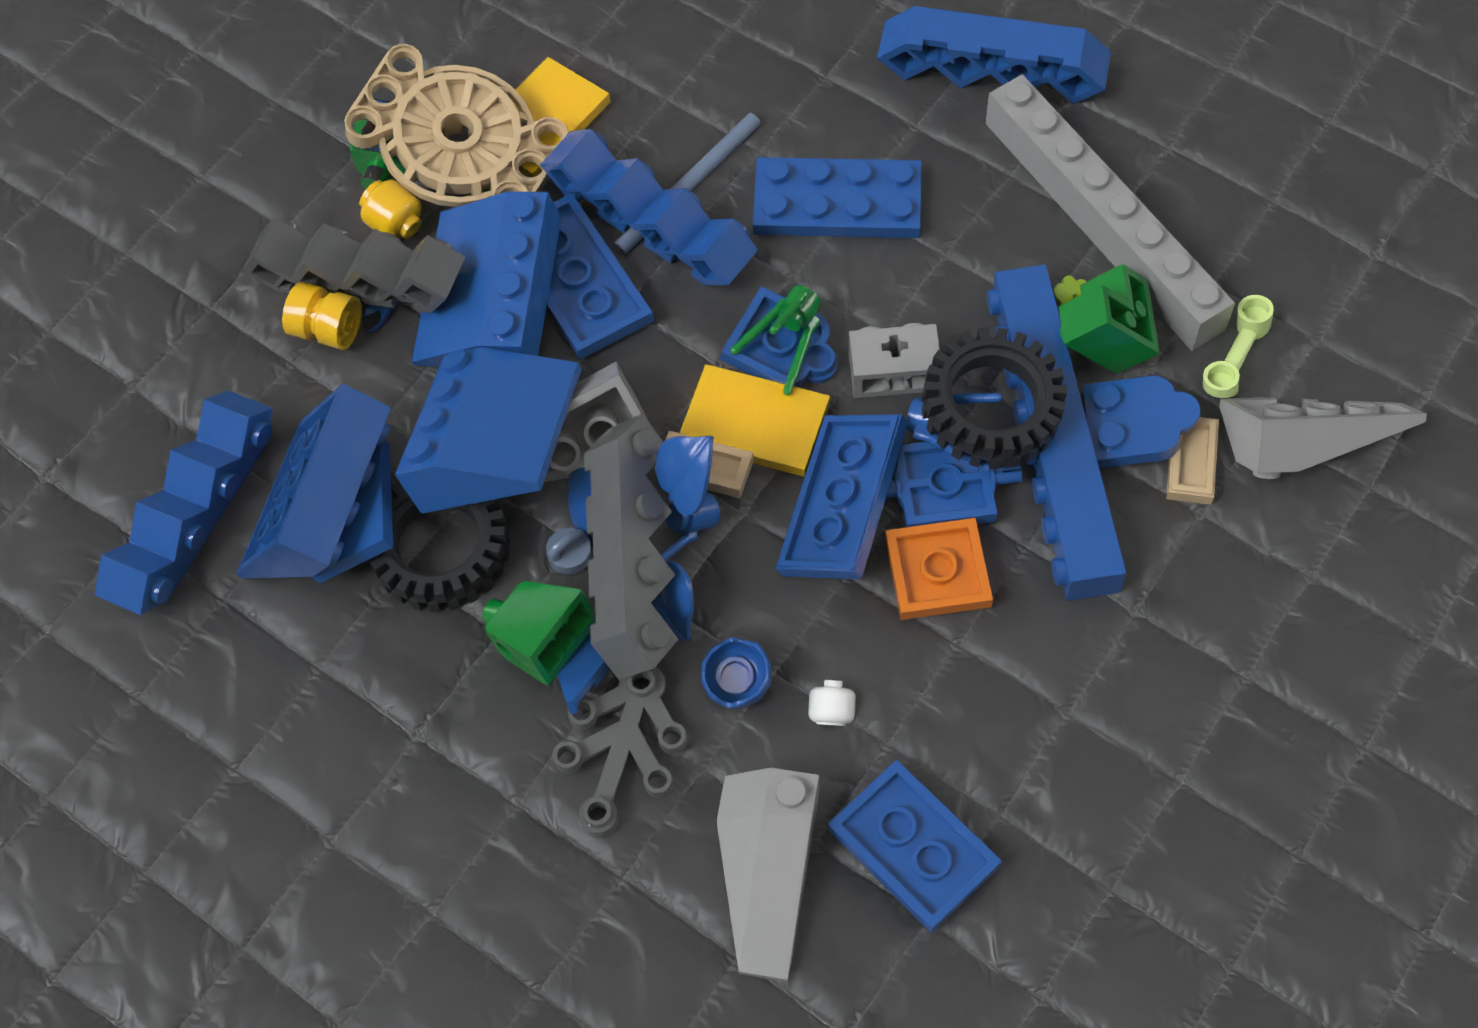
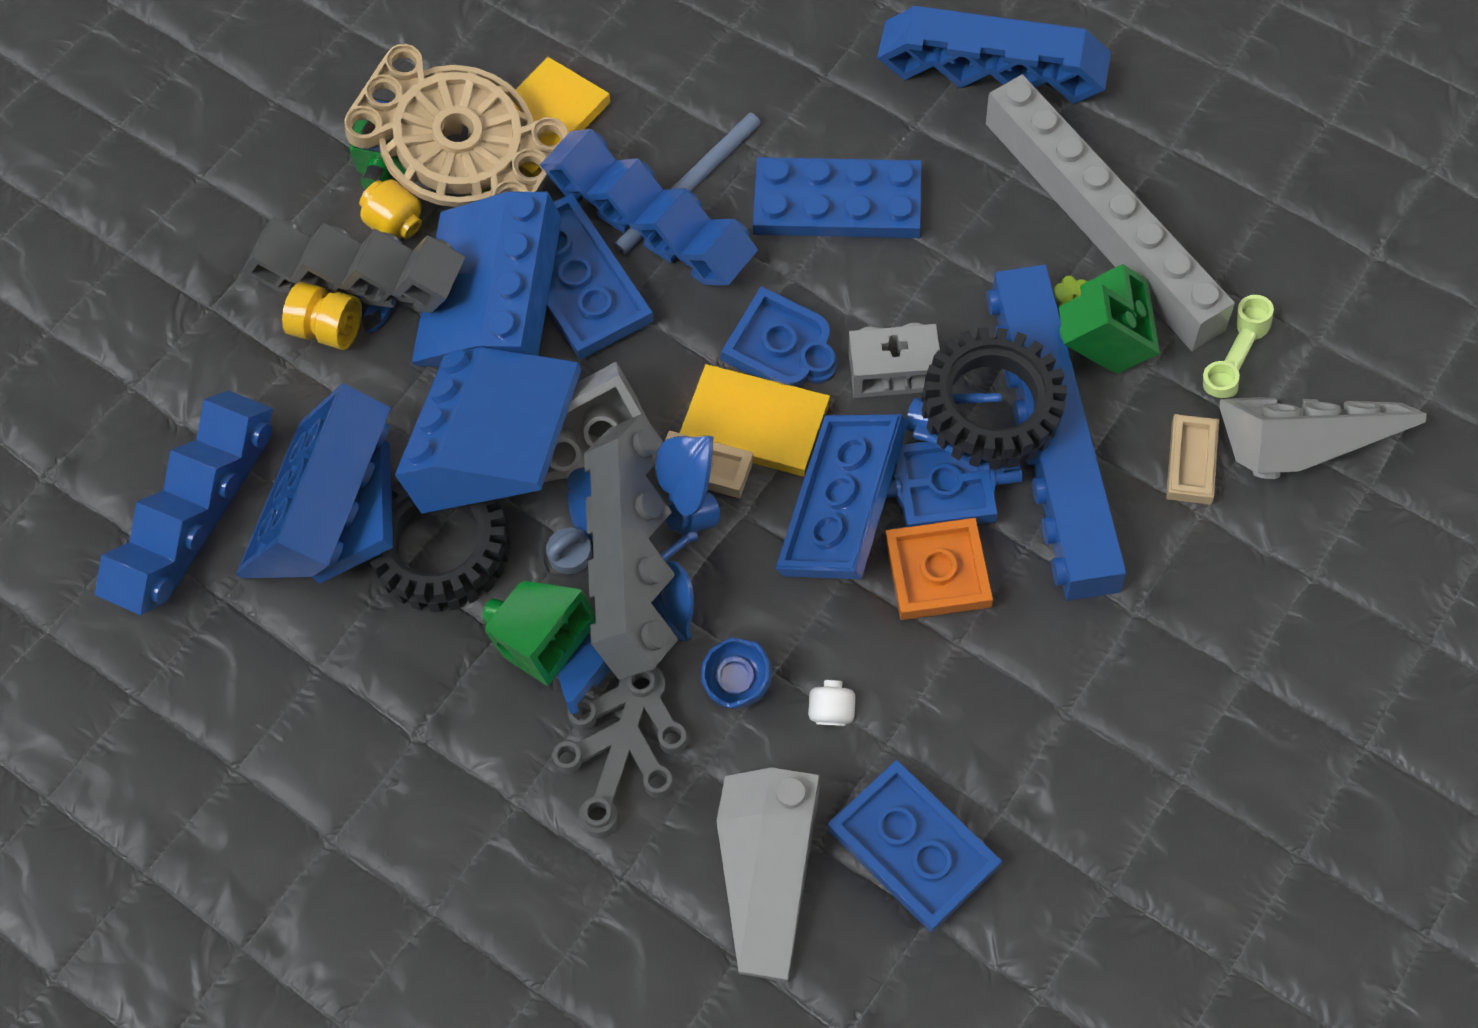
(794, 313): green plant -> none
(1137, 419): blue plate -> none

